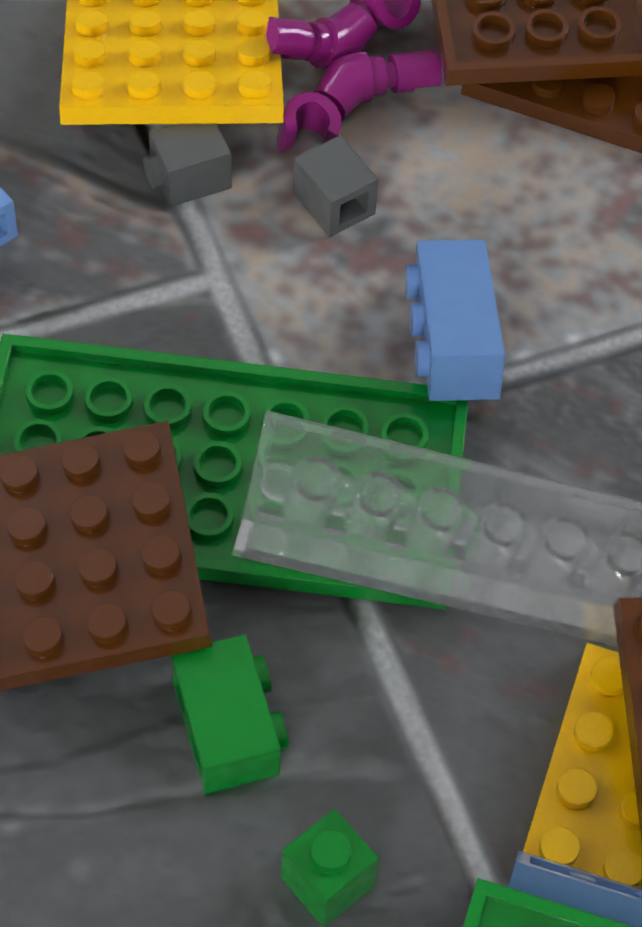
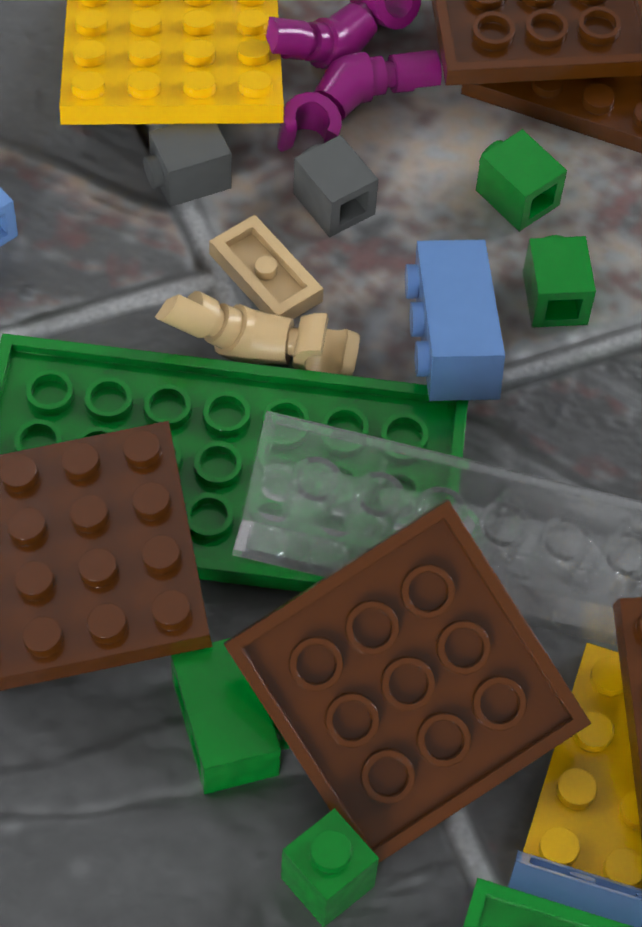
(263, 337): none -> tan piece
(265, 269): none -> tan plate
(407, 682): none -> reddish brown plate
(520, 179): none -> green brick
(558, 281): none -> green brick

